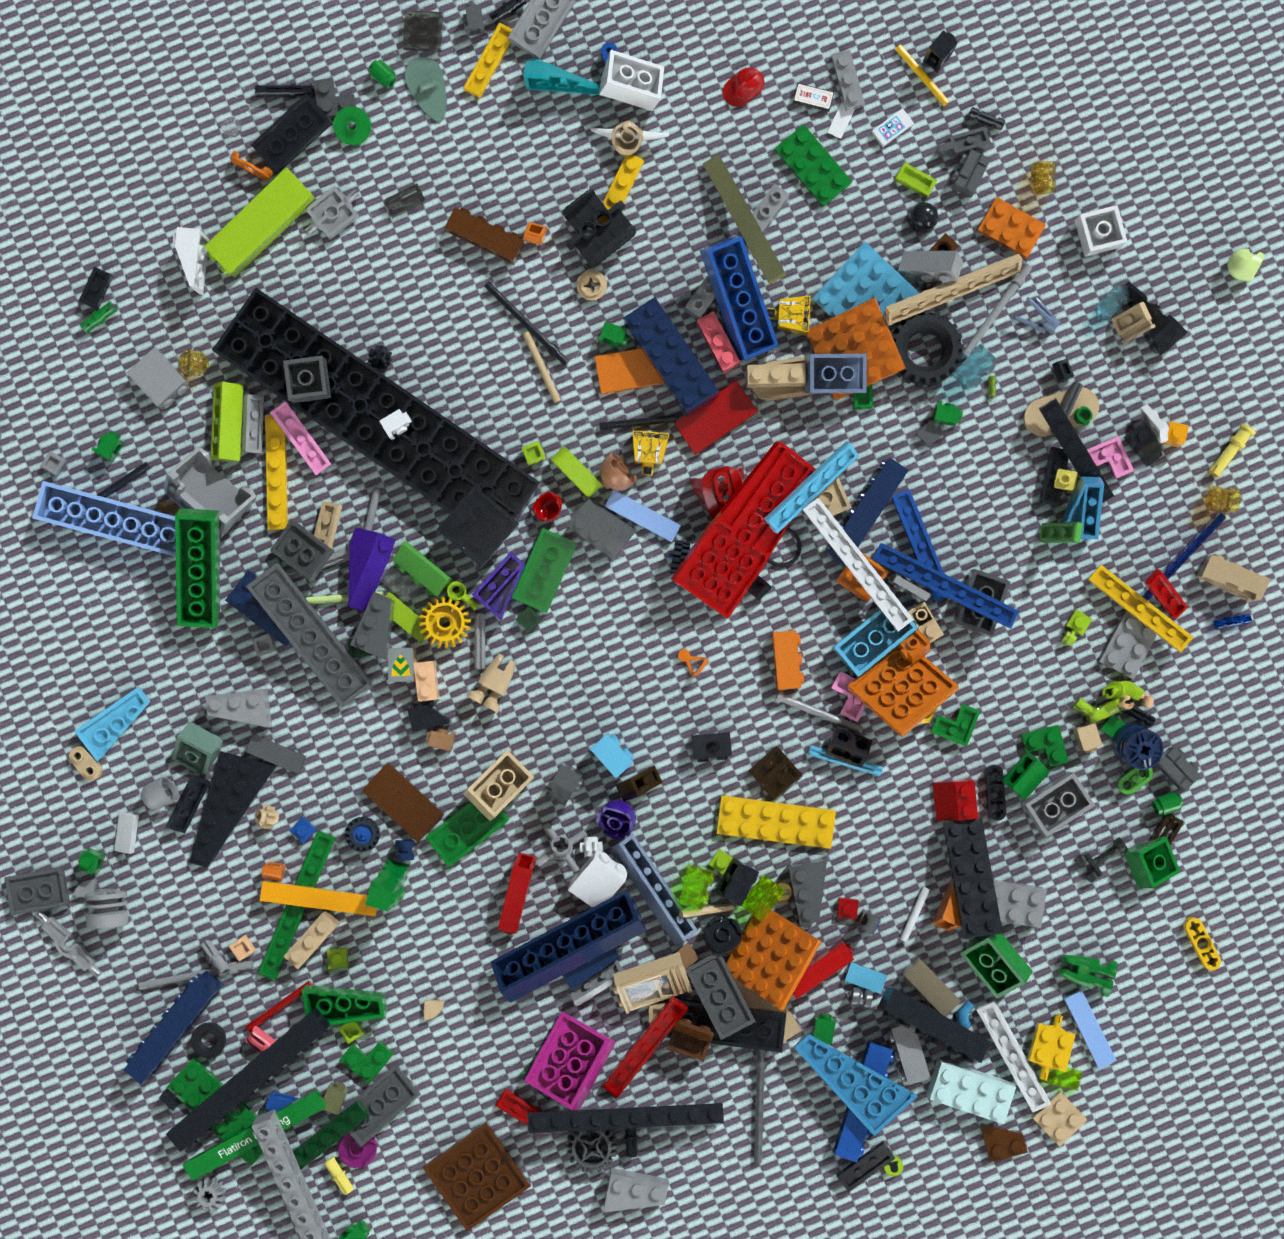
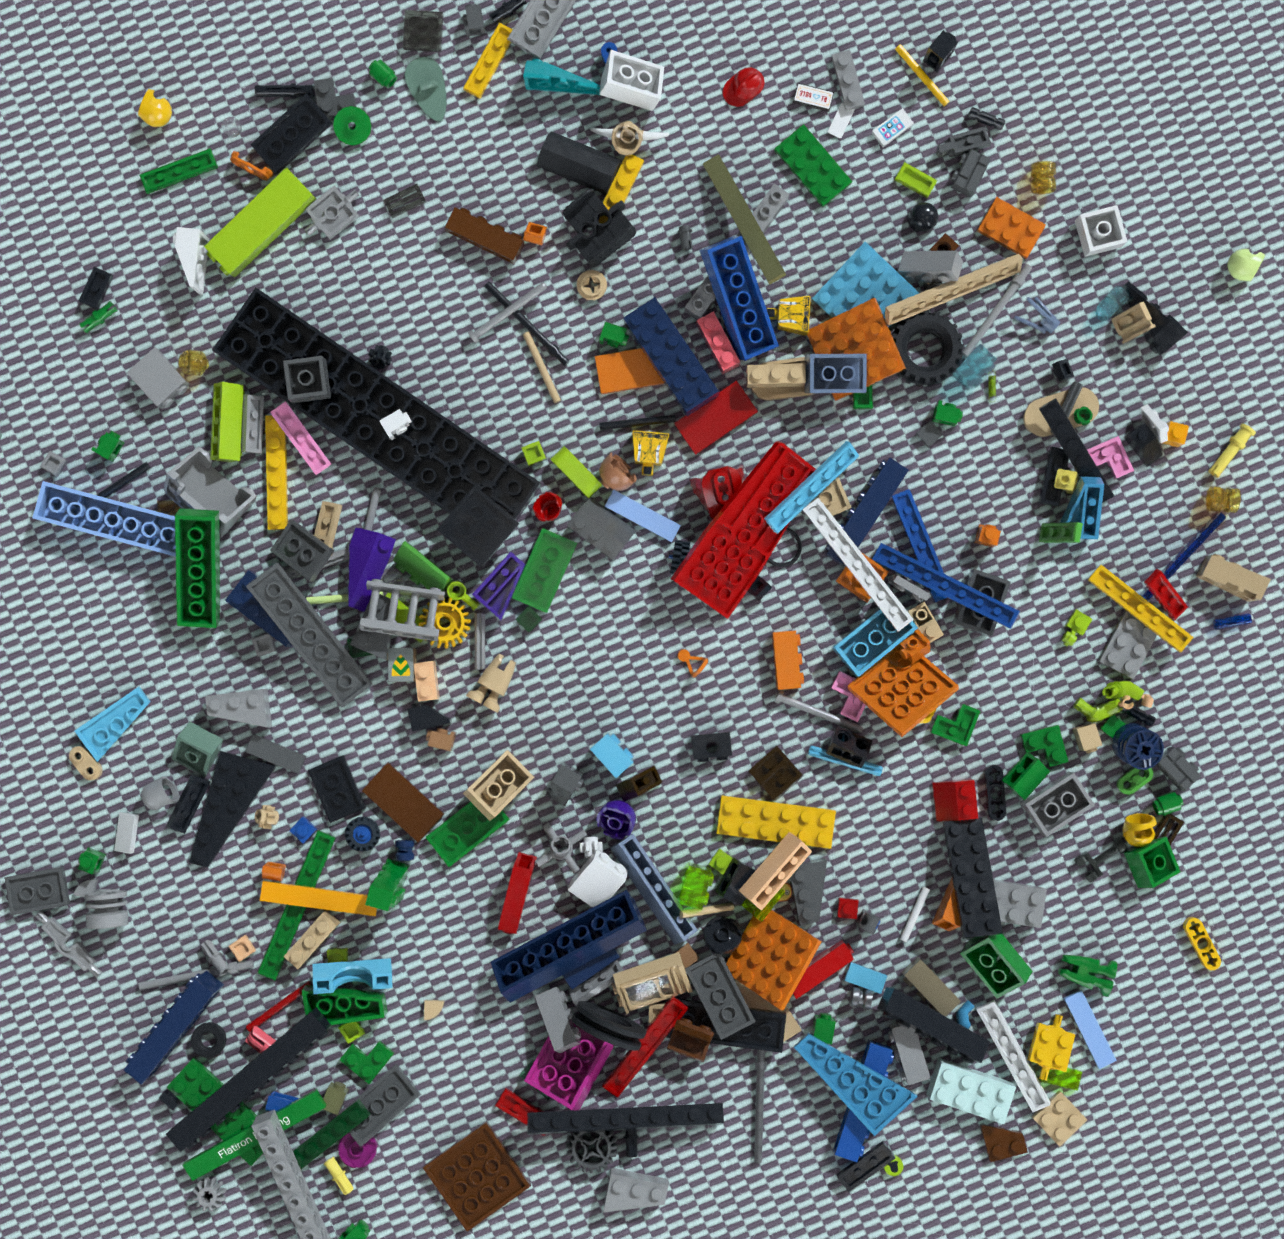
(154, 111): none -> yellow helmet
(178, 171): none -> green tile
(337, 788): none -> black tile
(374, 972): none -> medium azure arch
(390, 625): none -> light grey fence
(507, 312): none -> light grey bar
(558, 1019): none -> light grey brick
(578, 162): none -> black piece
(608, 1025): none -> black tyre
(685, 237): none -> dark grey pin
(775, 871): none -> light nougat brick
(987, 535): none -> orange brick
(1139, 829): none -> yellow helmet

